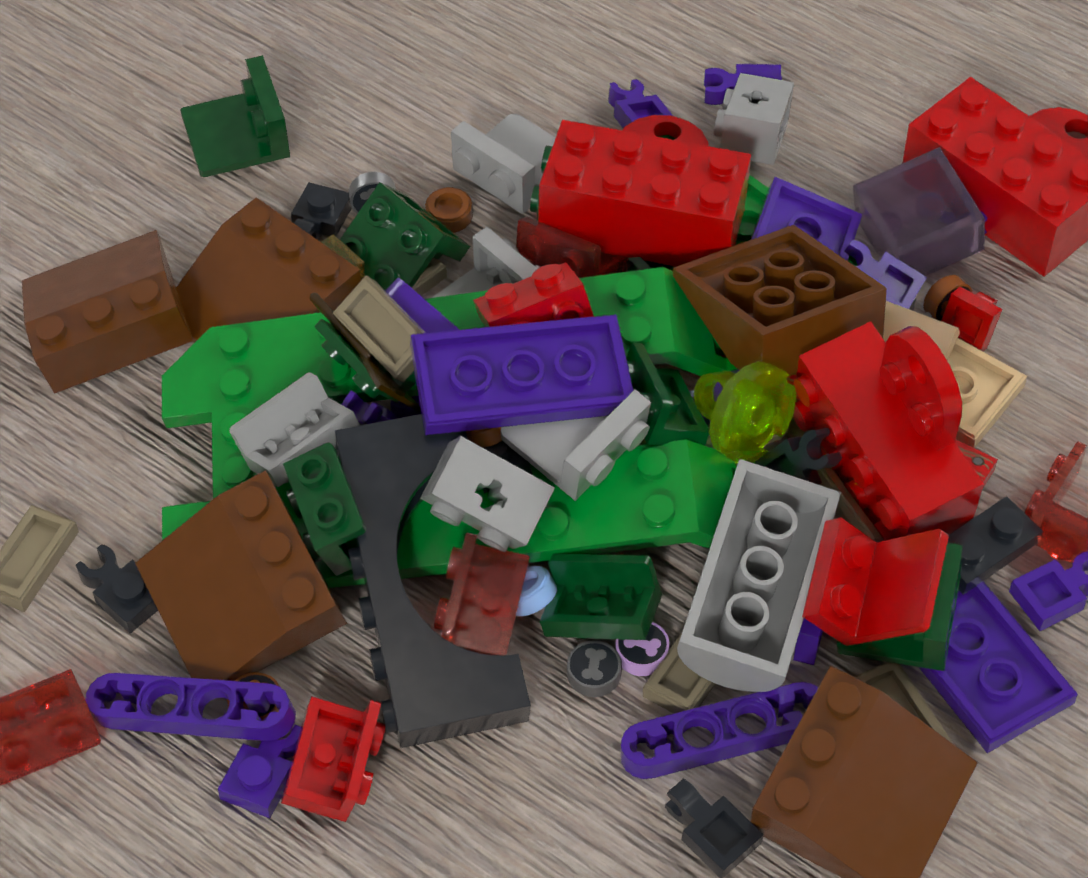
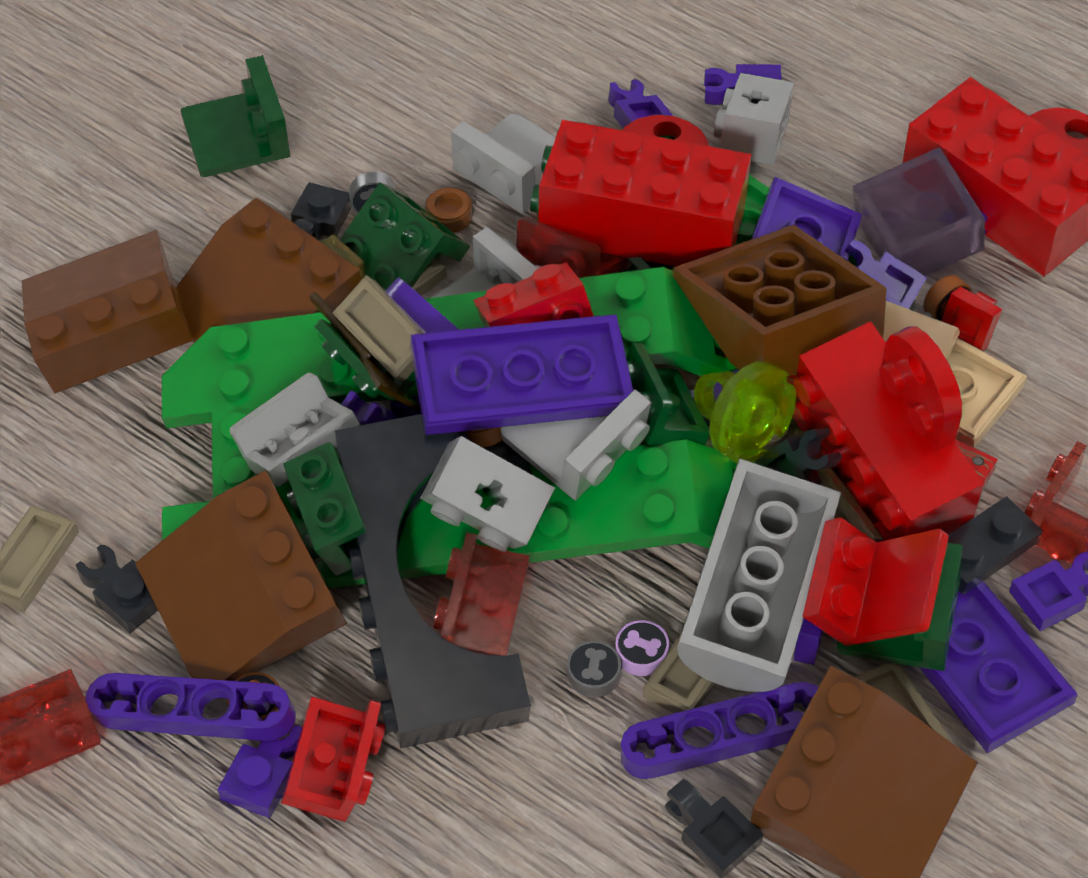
(537, 591): light blue tile -> none
(601, 597): dark green bracket -> none

